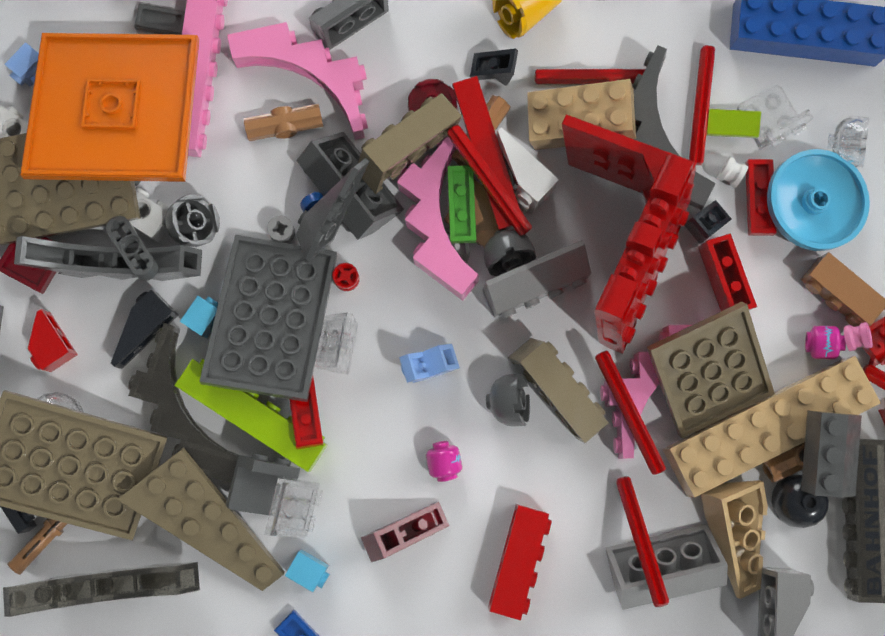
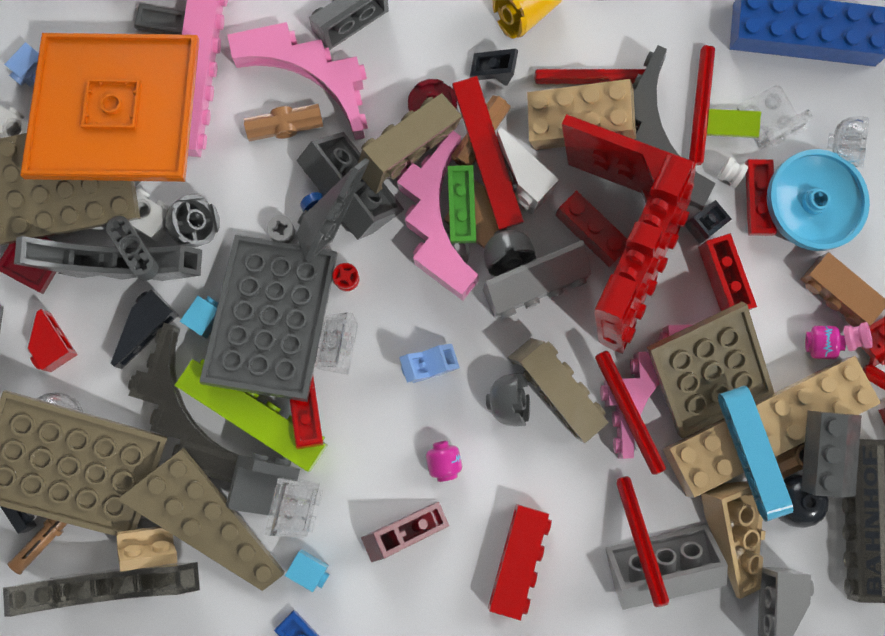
(145, 548): none -> tan bracket
(489, 180): red axle -> none
(592, 228): none -> red brick
(755, 453): none -> medium azure beam

